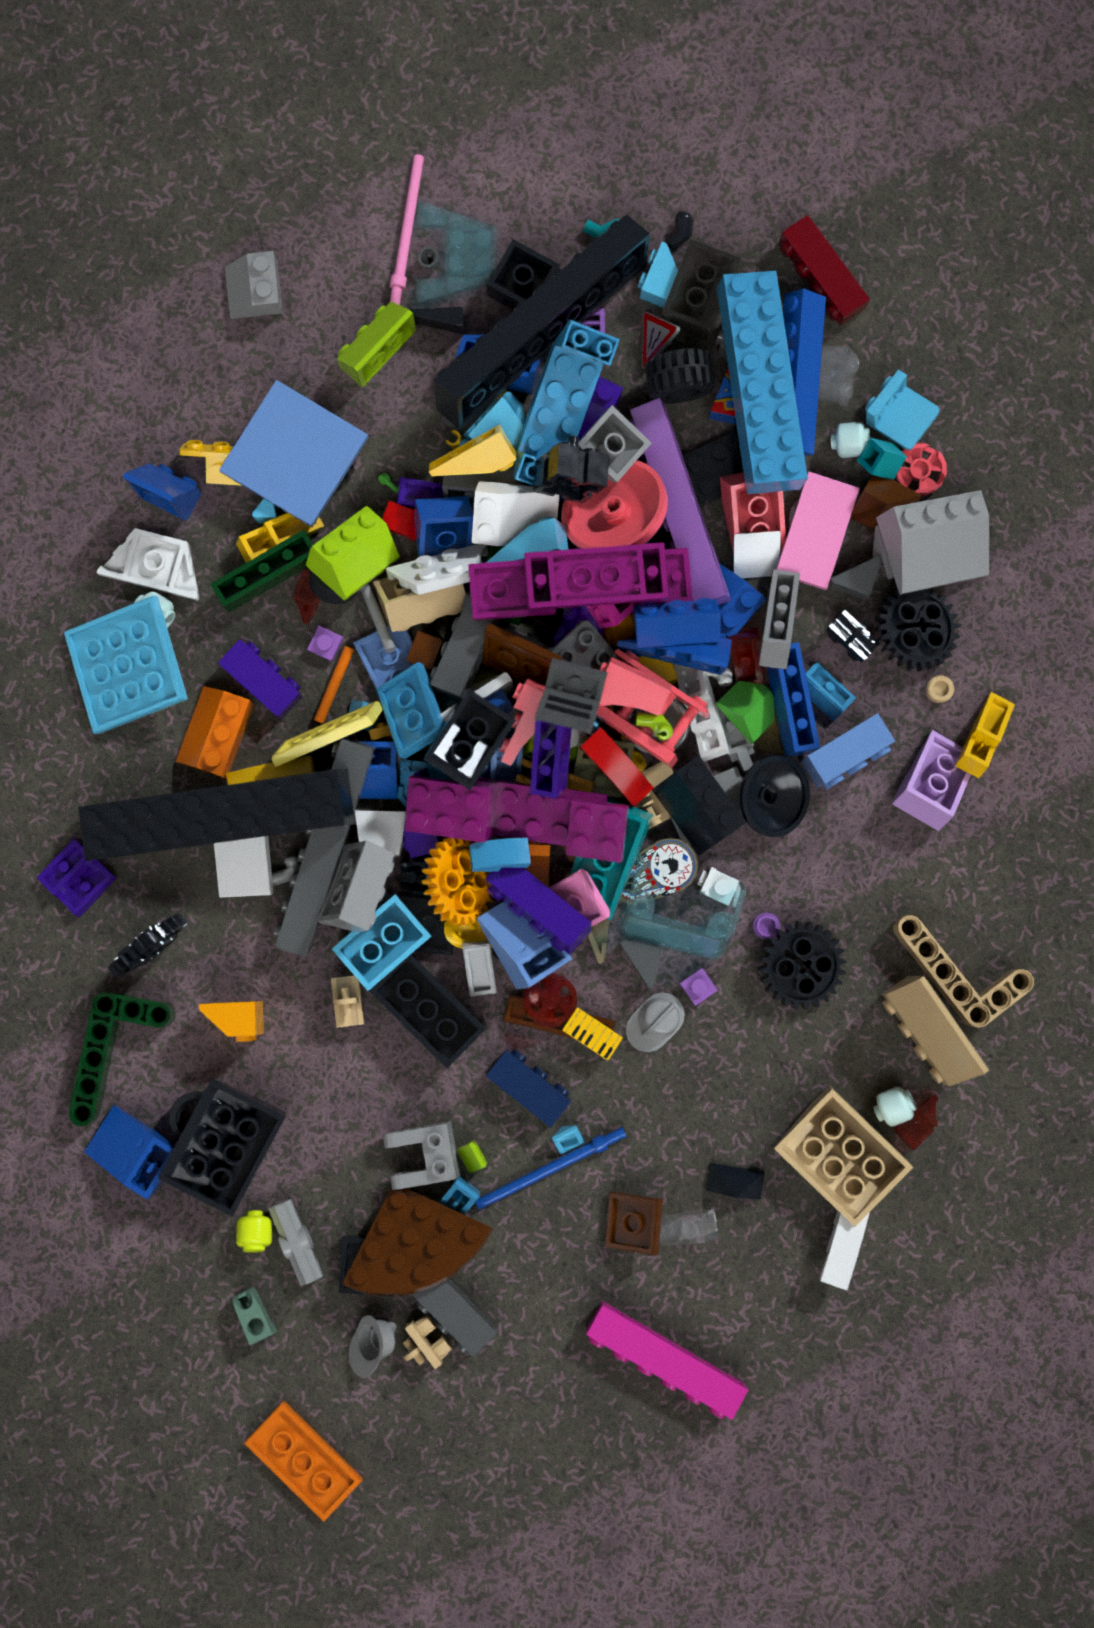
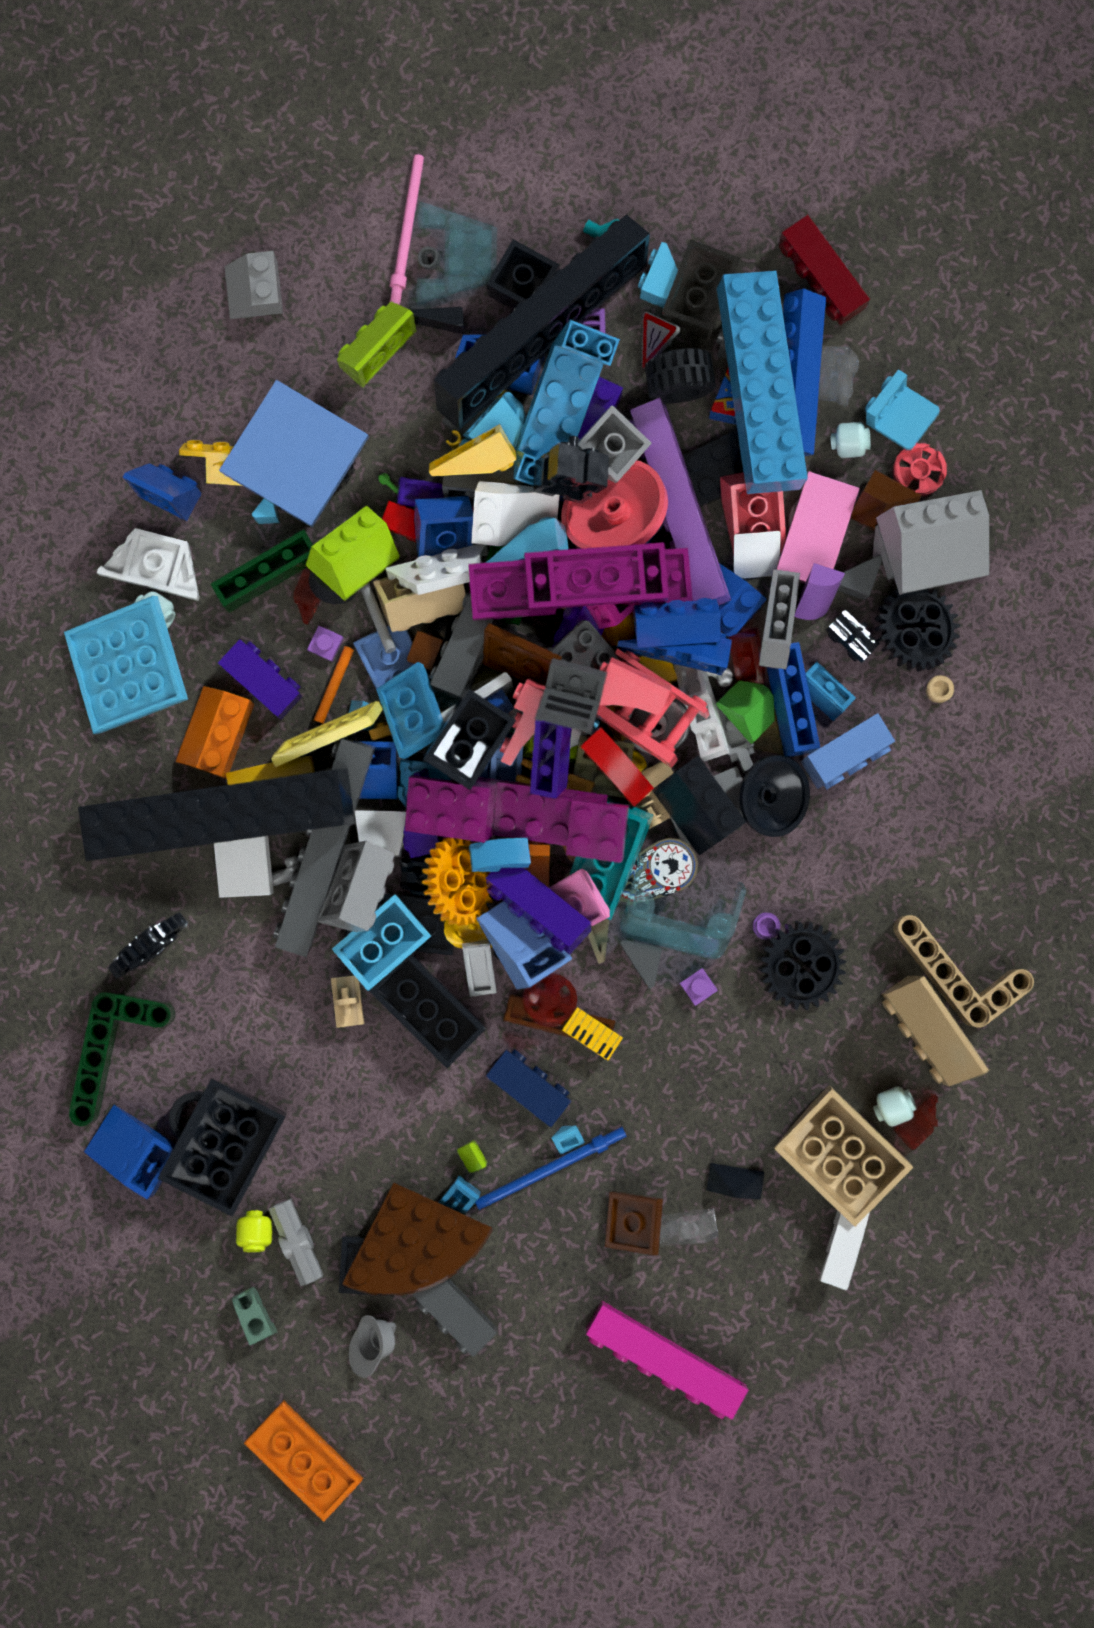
(75, 880): dark purple slope -> none
(236, 1019): light orange slope -> none
(273, 533): yellow slope -> none
(433, 1352): tan hips -> none
(438, 1151): light grey brick -> none
(655, 1022): light grey piece -> none
(658, 724): lime arm -> none
(684, 230): black arm -> none
(717, 885): white bracket -> none
(818, 592): none -> medium lavender brick
(881, 458): teal brick -> none
(933, 782): lavender slope -> none
(985, 735): yellow slope -> none

